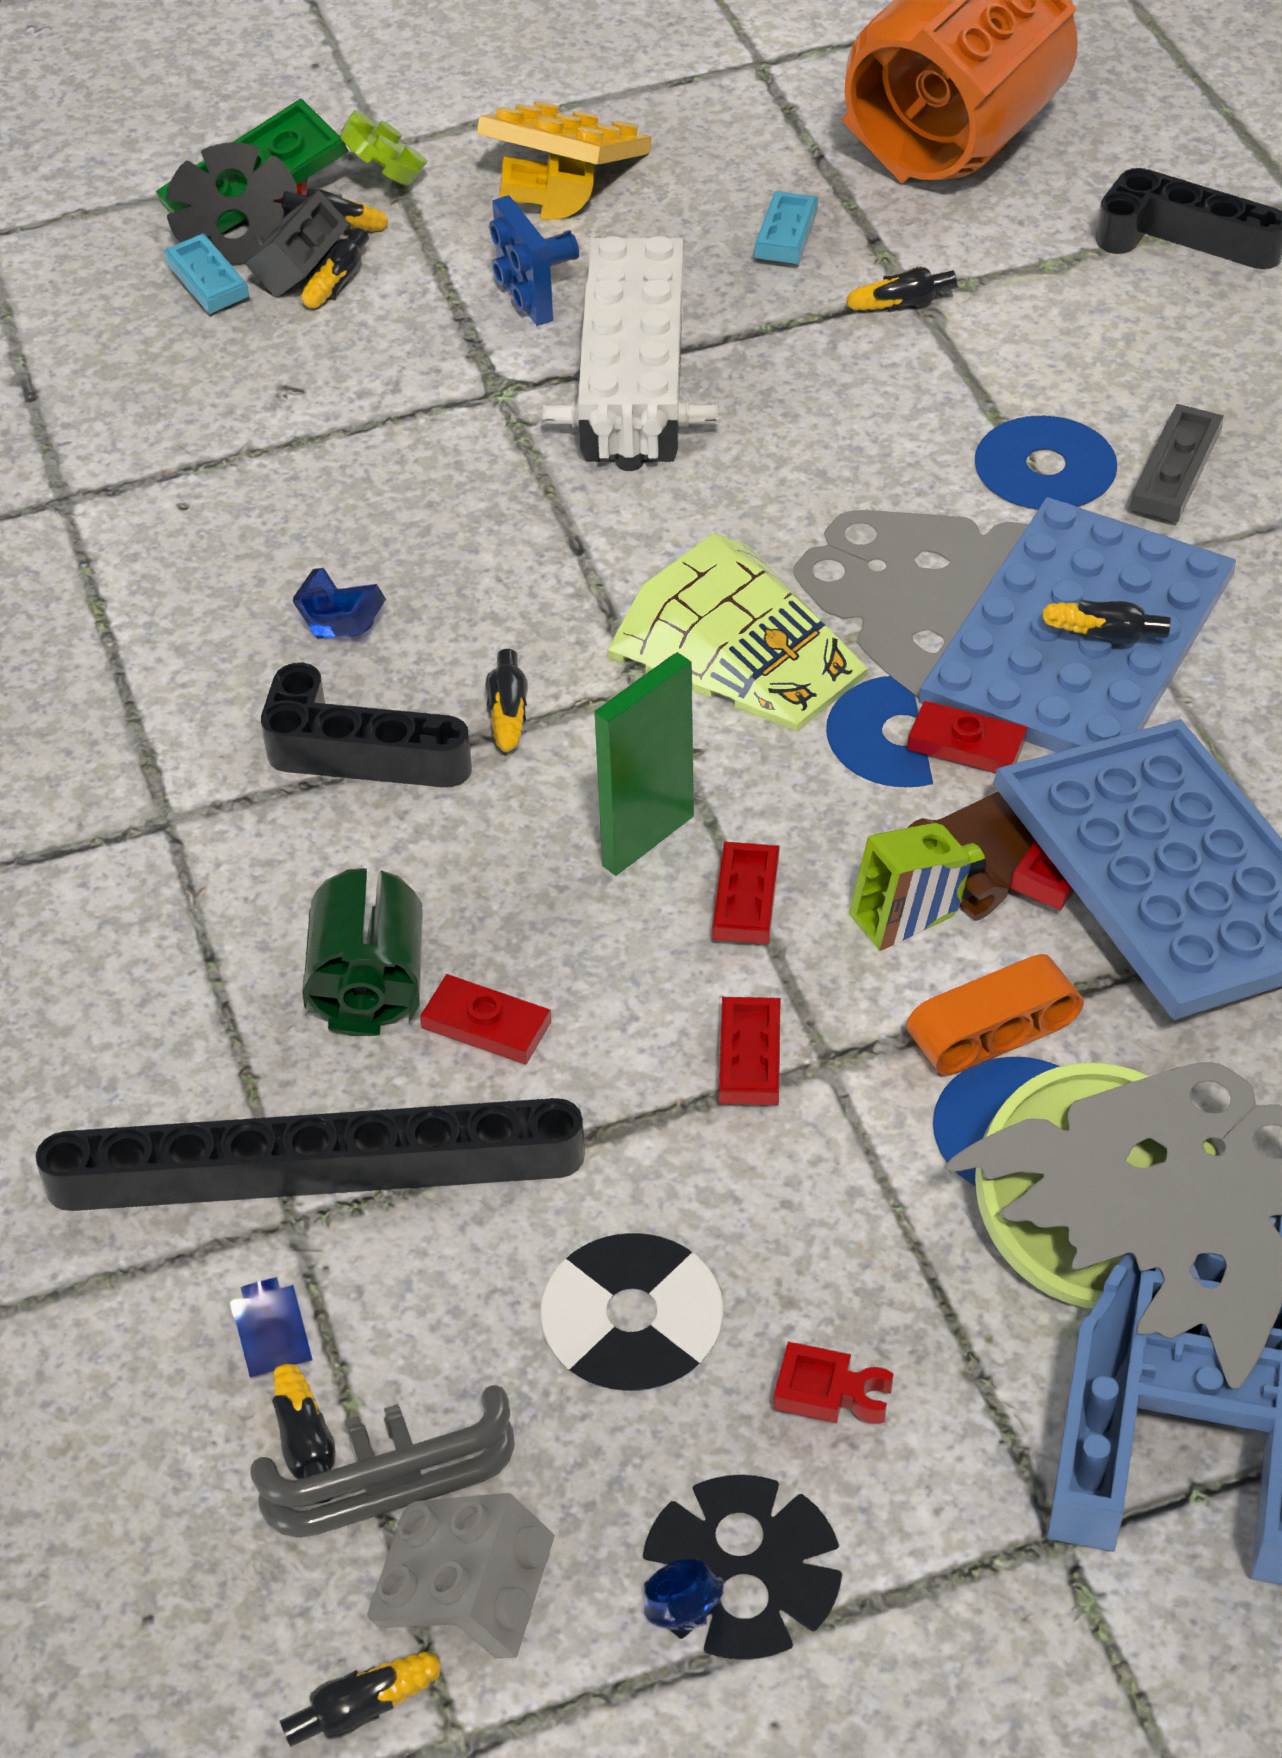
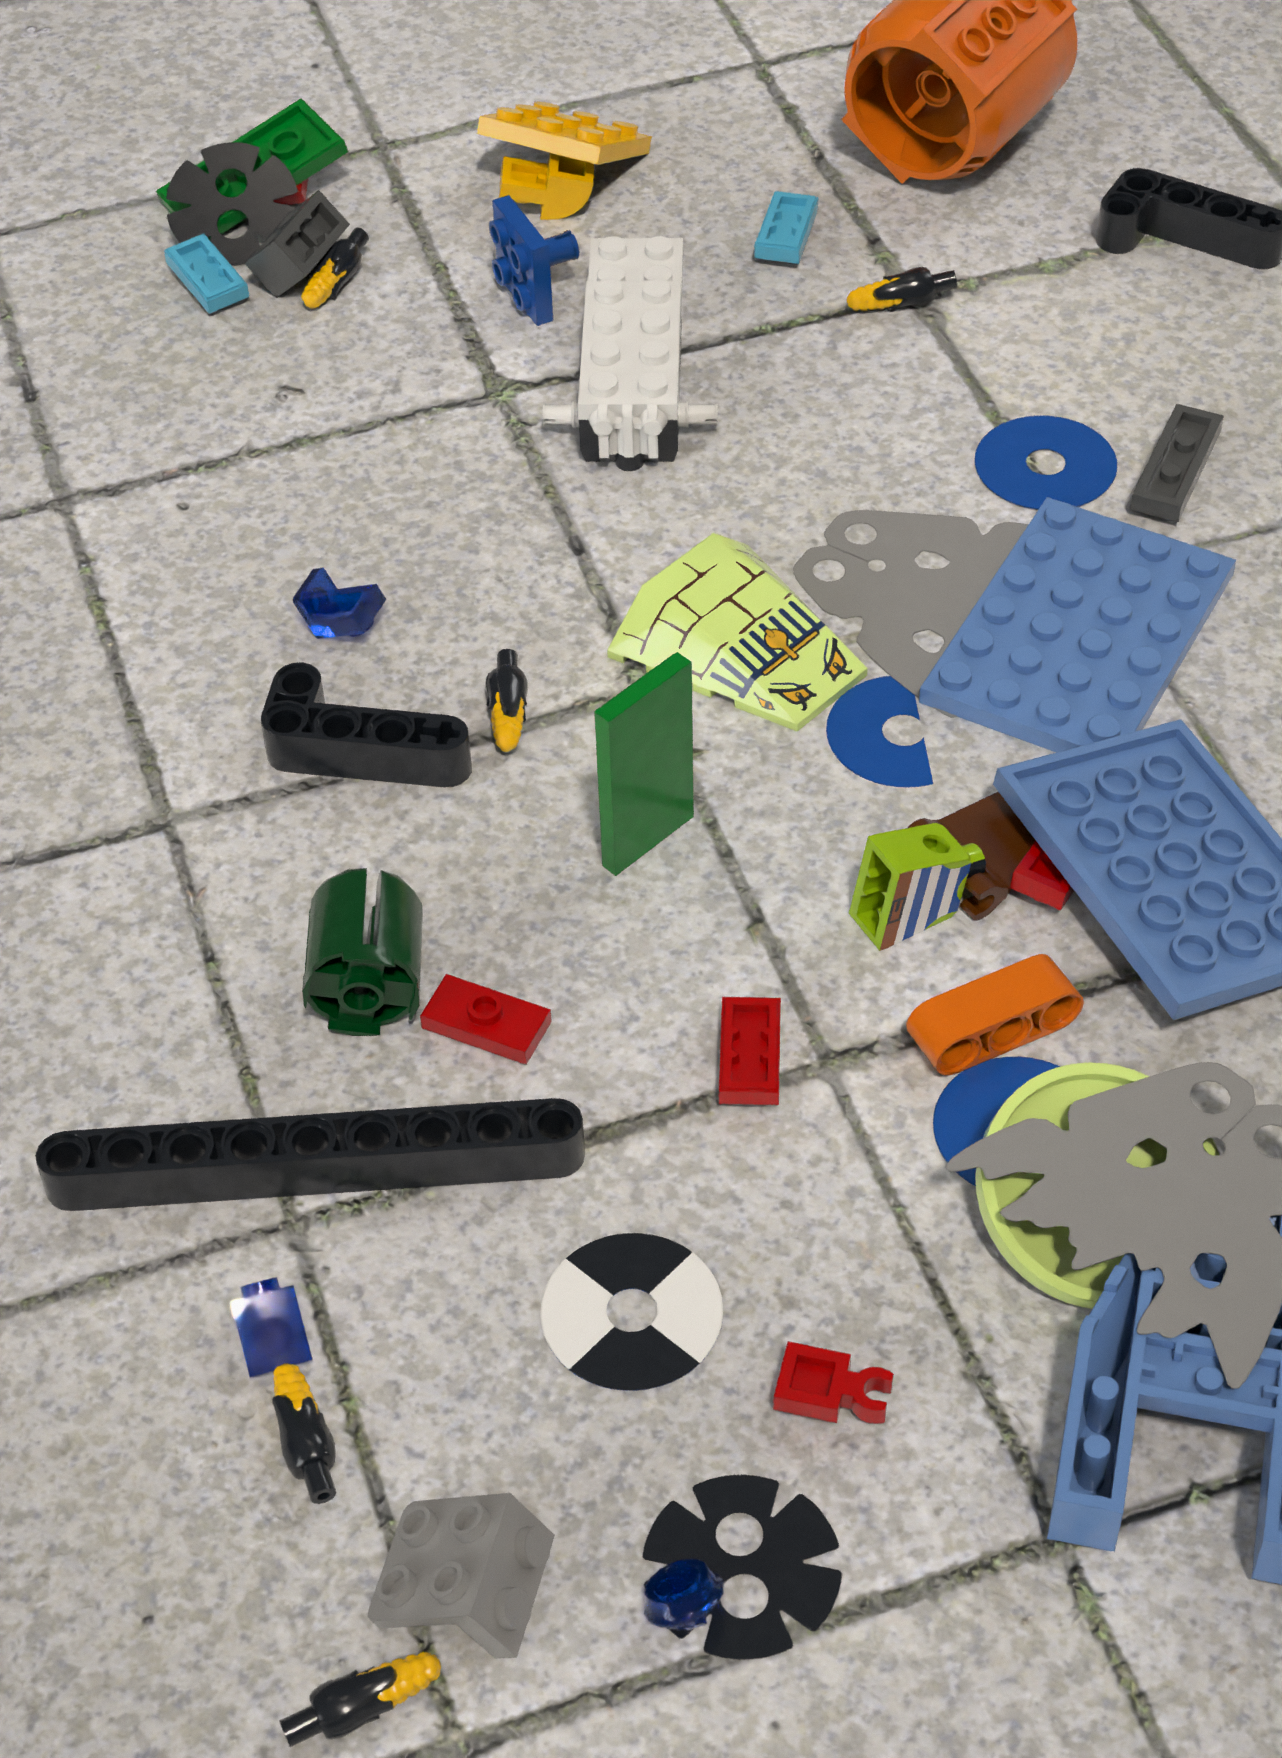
(354, 212): piece -> none
(383, 147): lime plate -> none
(389, 1478): dark grey piece -> none
(746, 892): red plate -> none
(966, 737): red plate -> none
(1107, 621): black piece -> none

